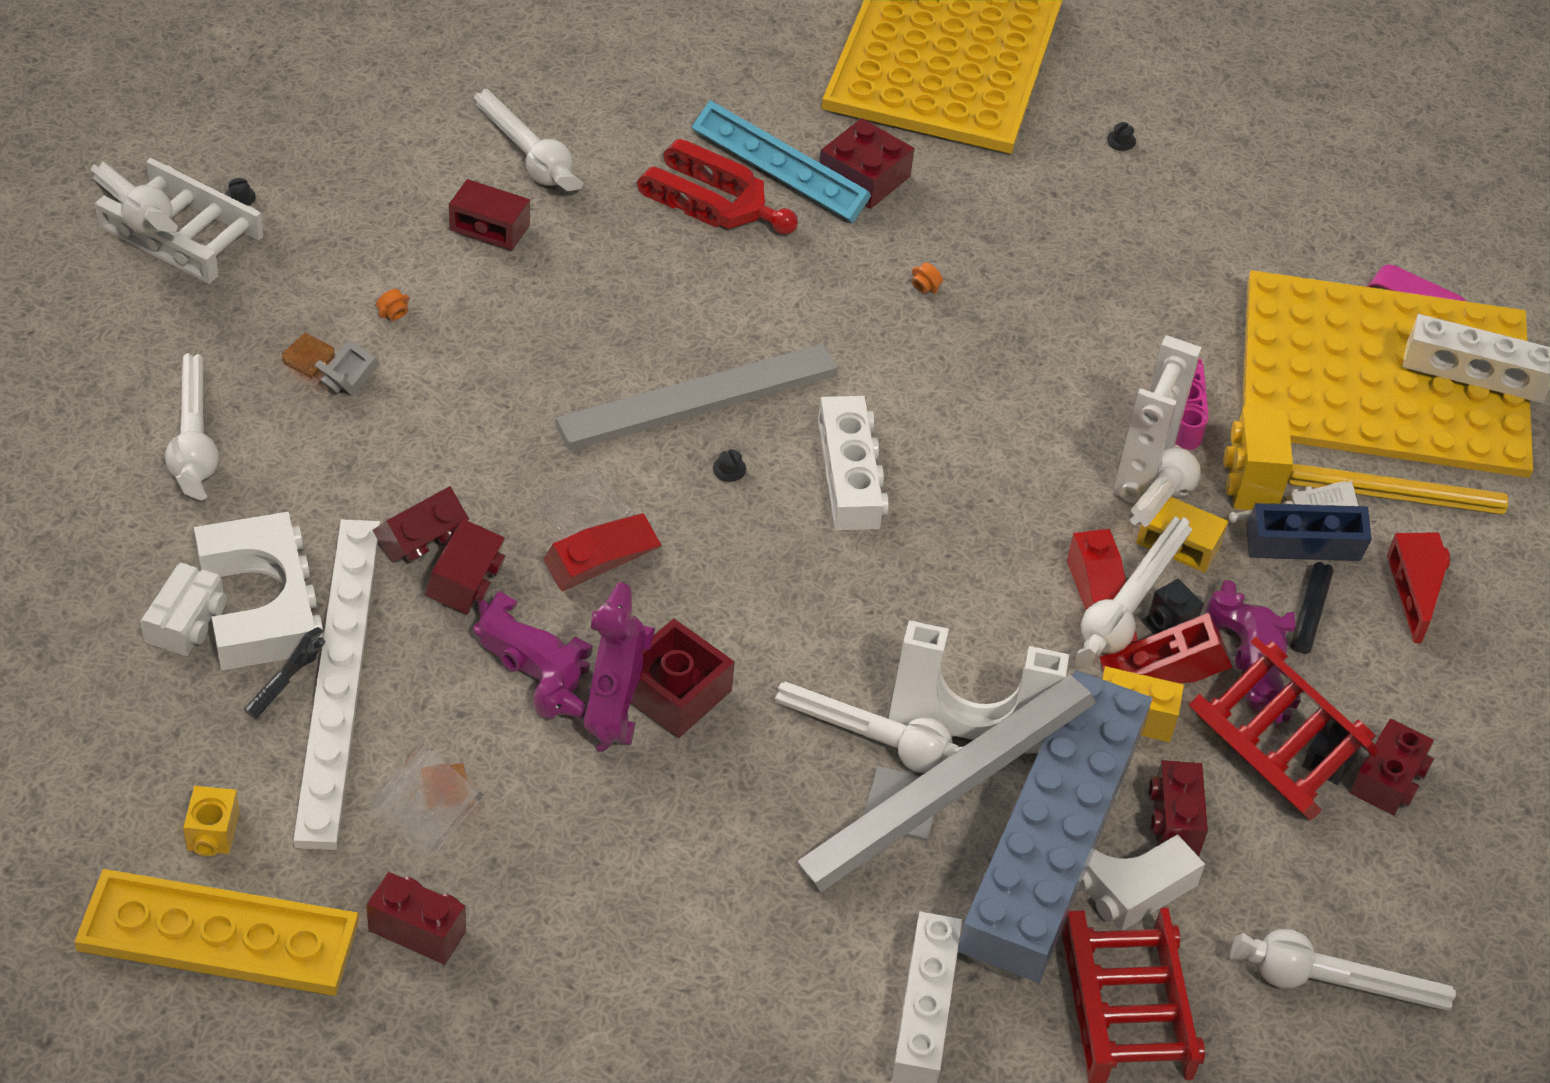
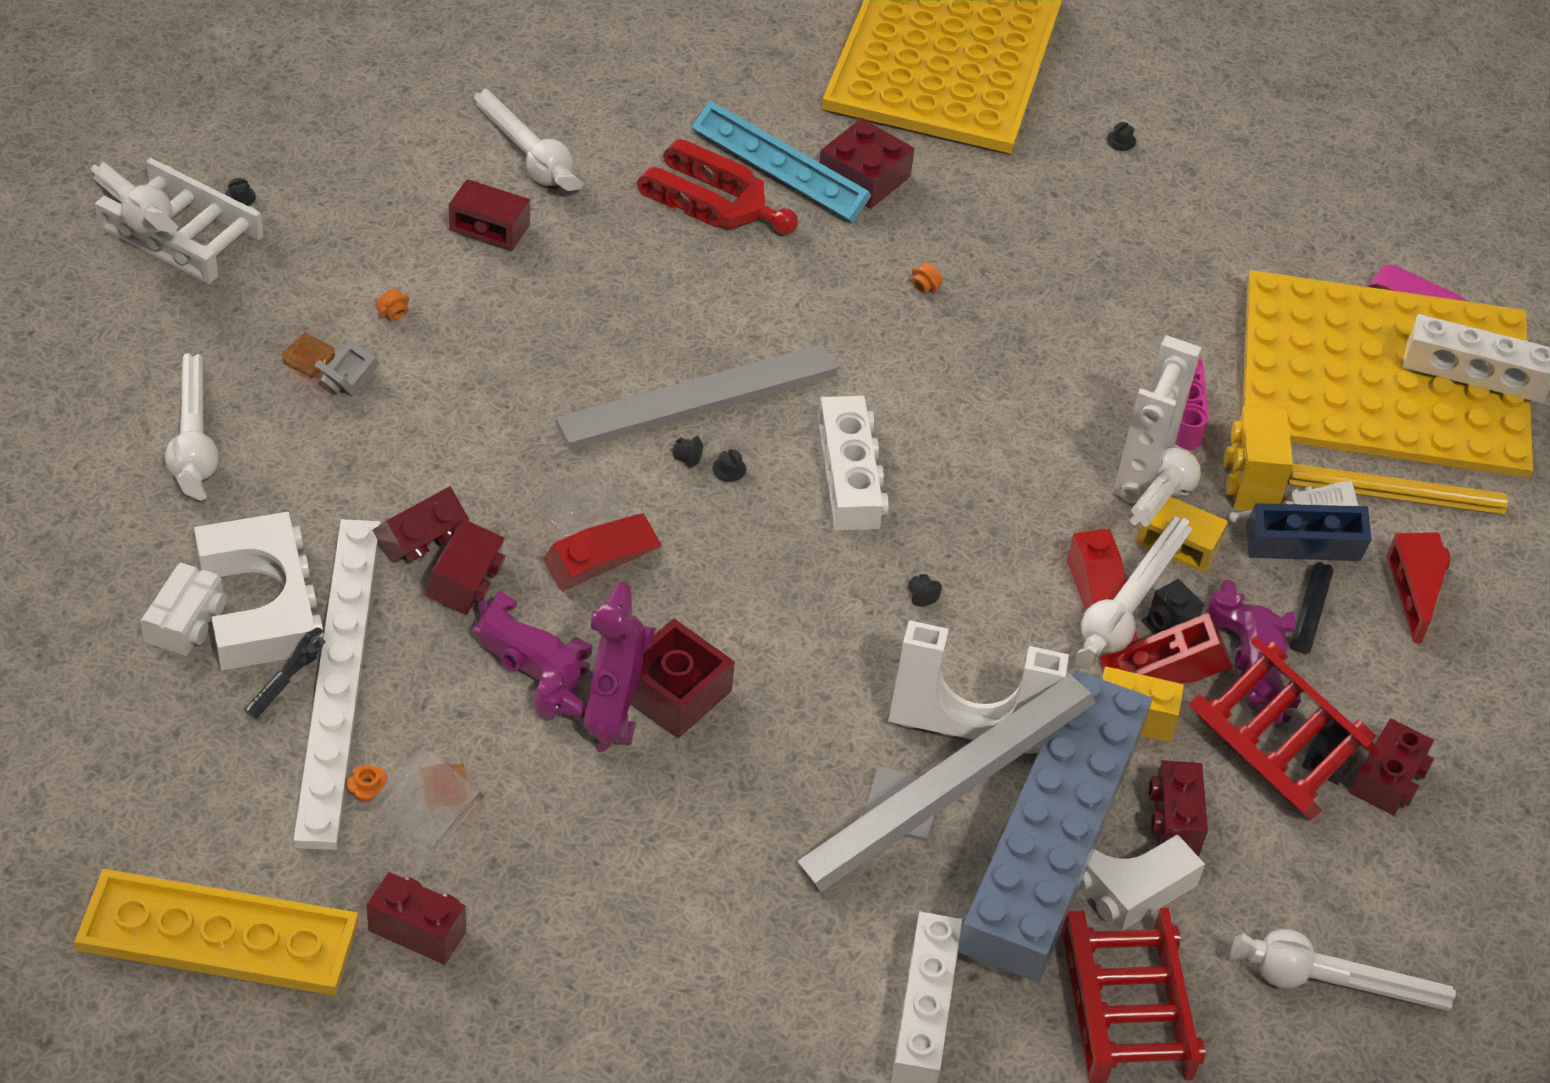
(213, 807): yellow brick -> none
(366, 791): none -> orange plate
(688, 450): none -> black piece
(919, 744): white piece -> none
(924, 590): none -> black piece

